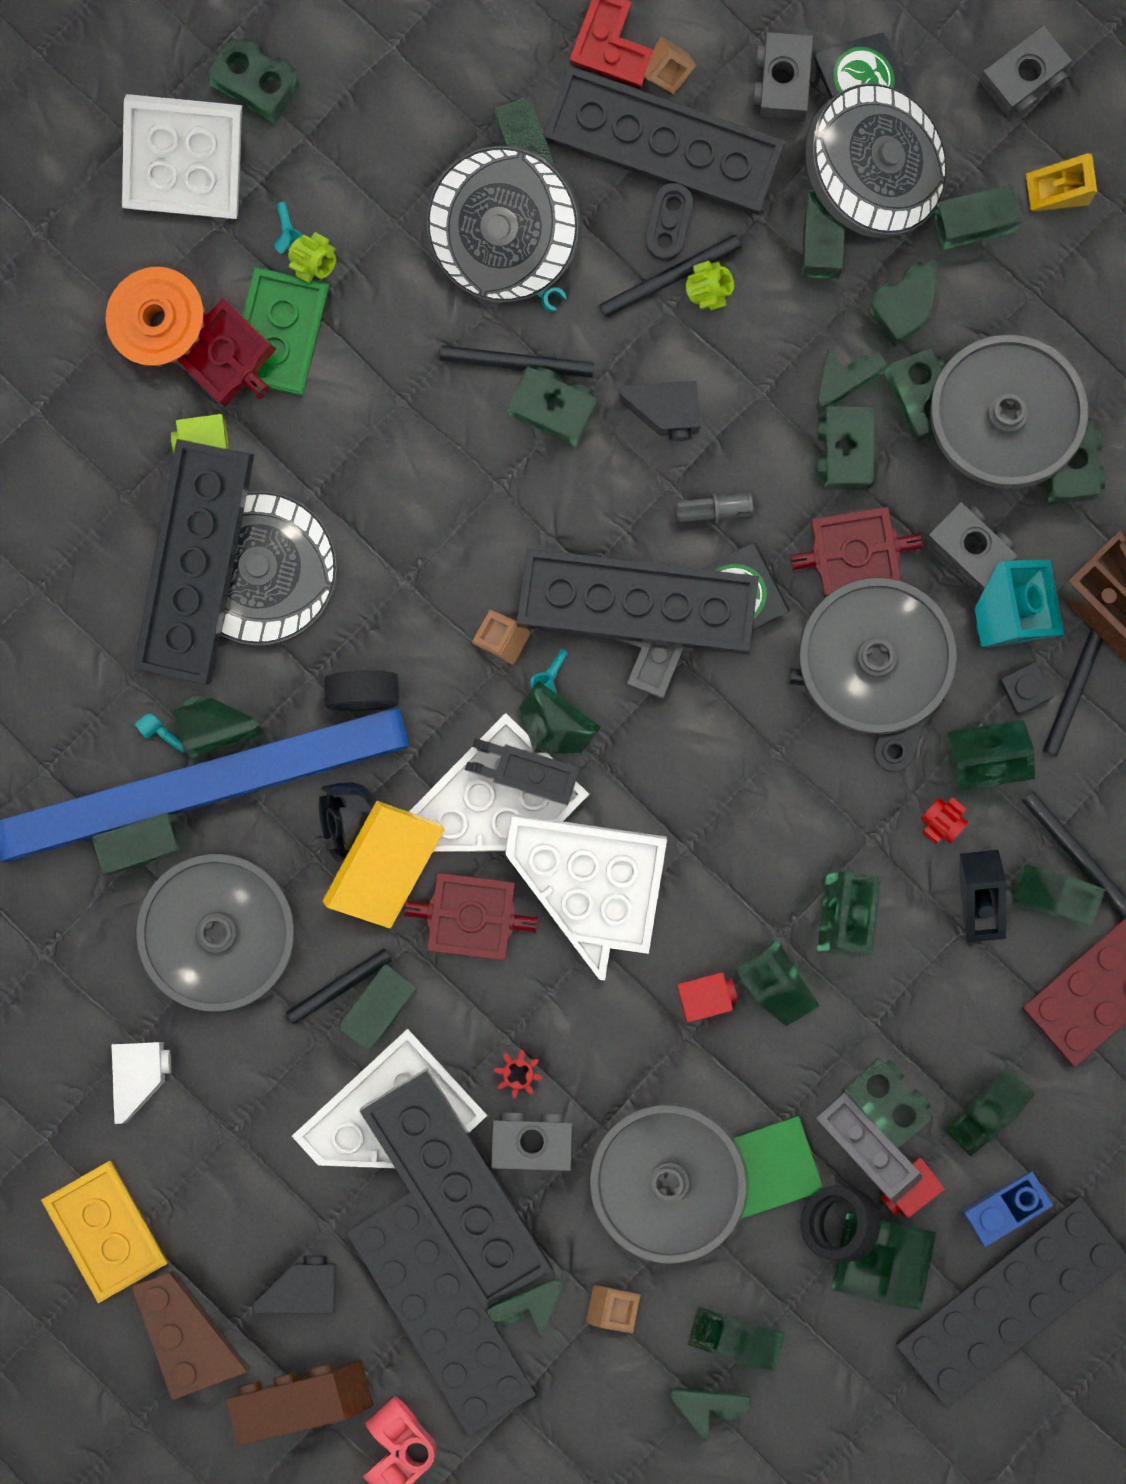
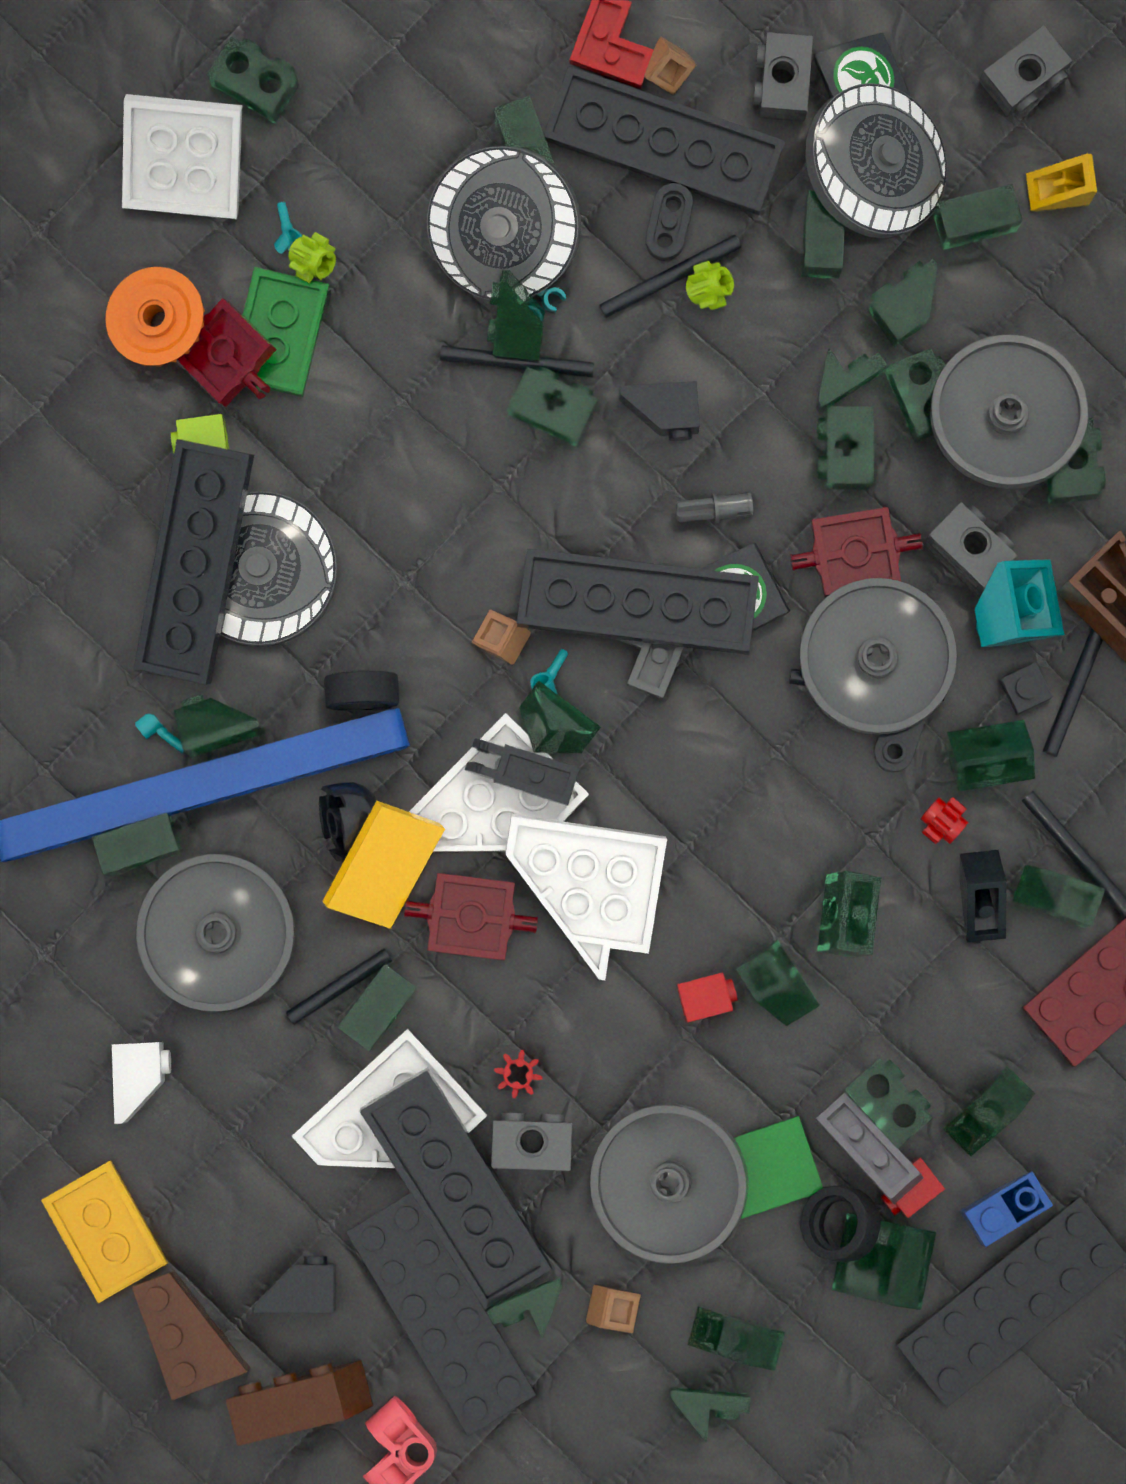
(519, 320): none -> clear green slope

